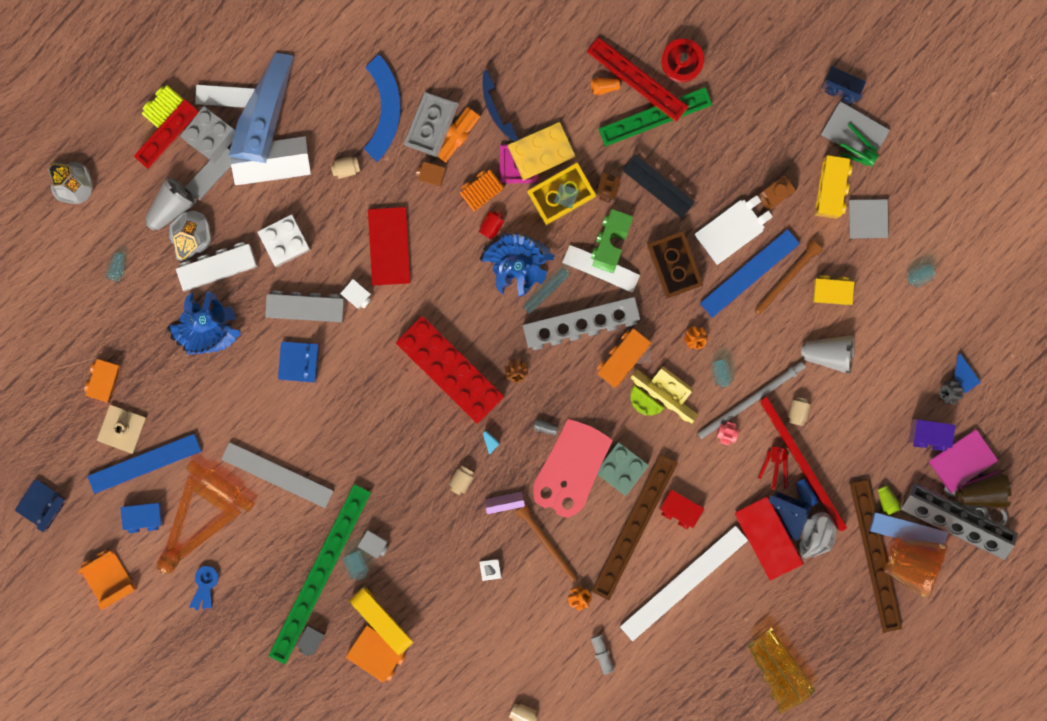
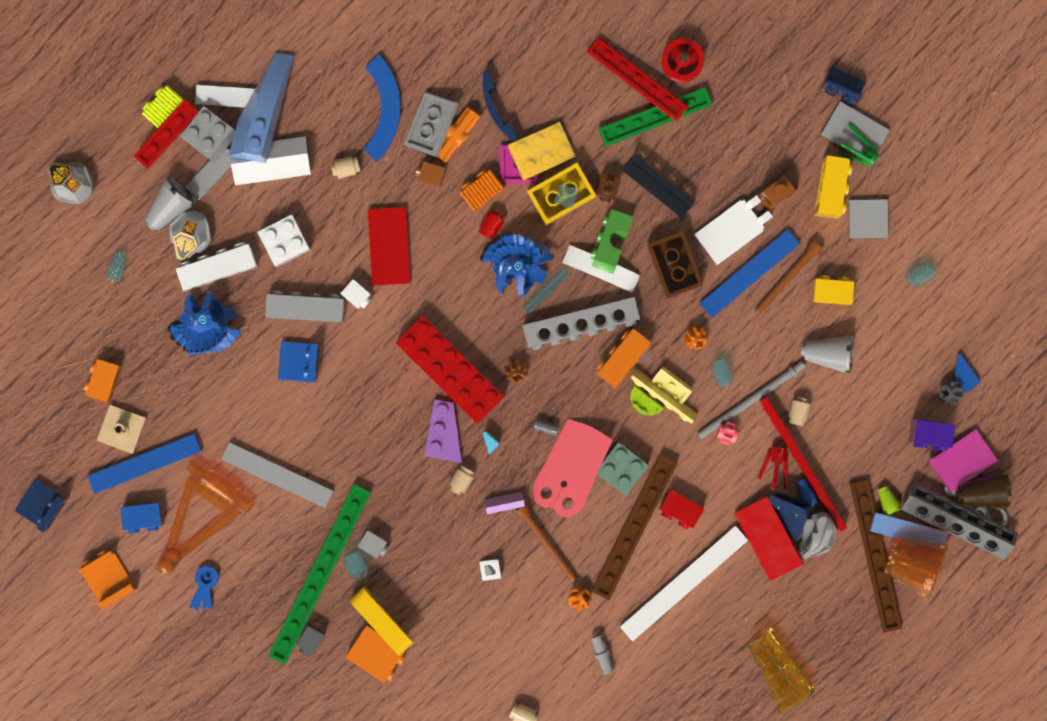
(443, 434): none -> medium lavender wing
(604, 85): orange cone -> none

